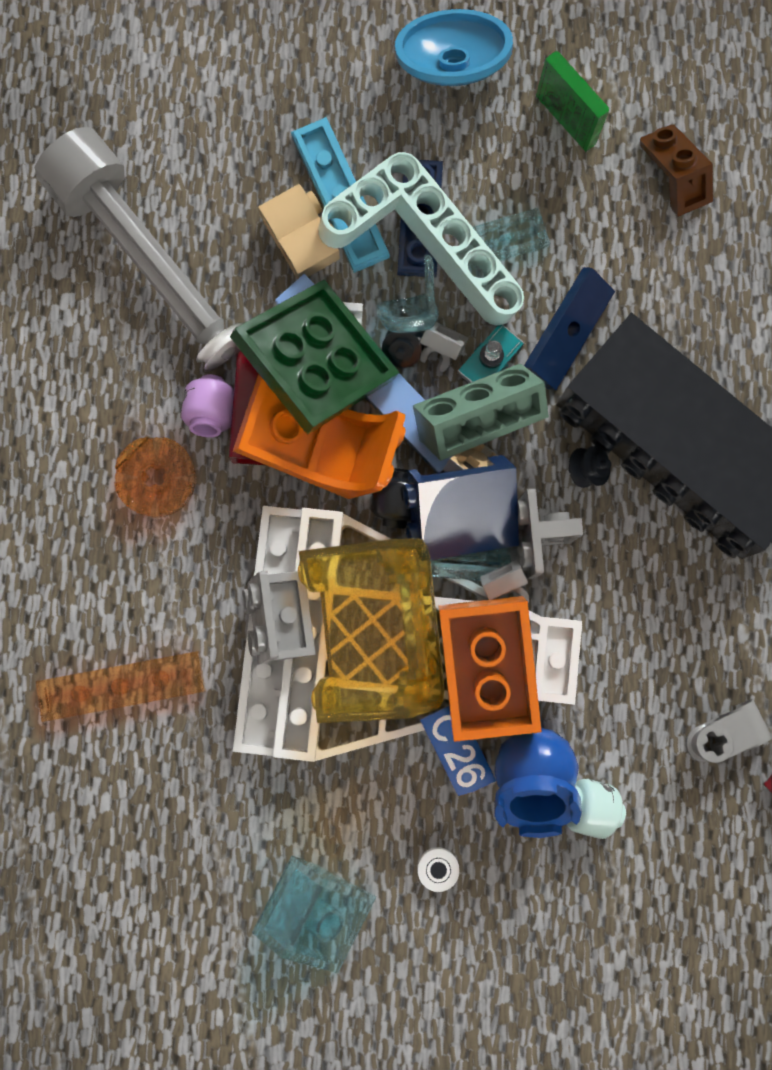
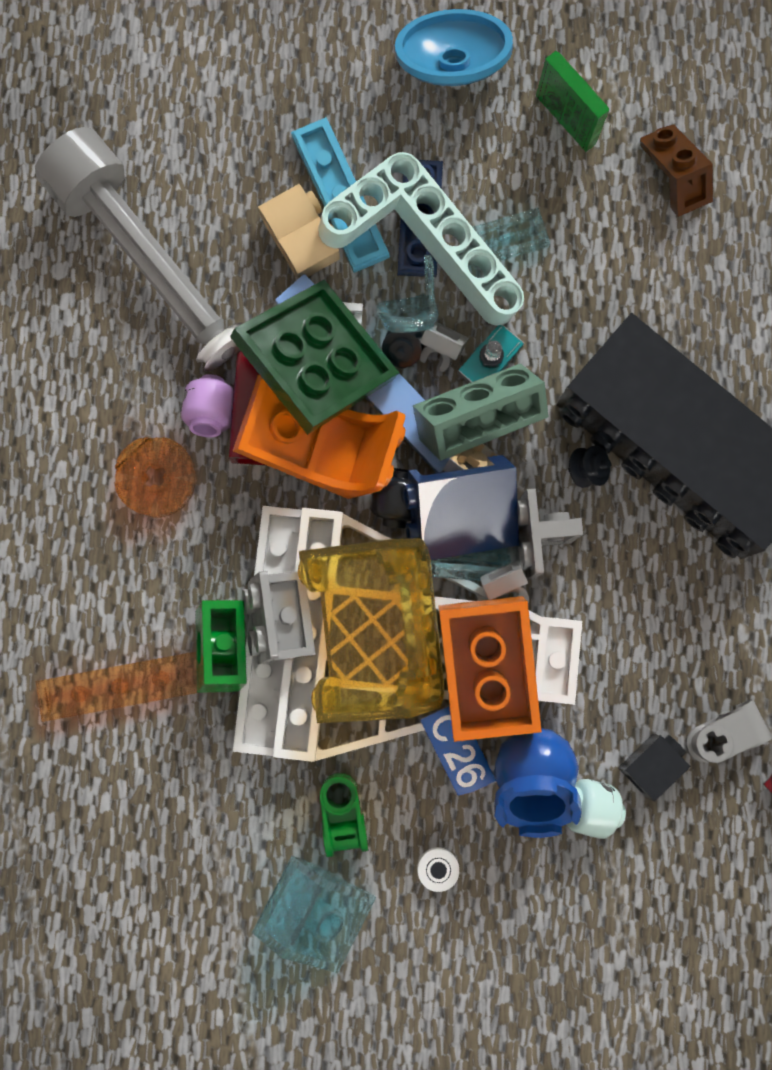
(220, 646): none -> green brick
(342, 823): none -> green piece
(569, 328): dark blue tile -> none
(655, 765): none -> black brick

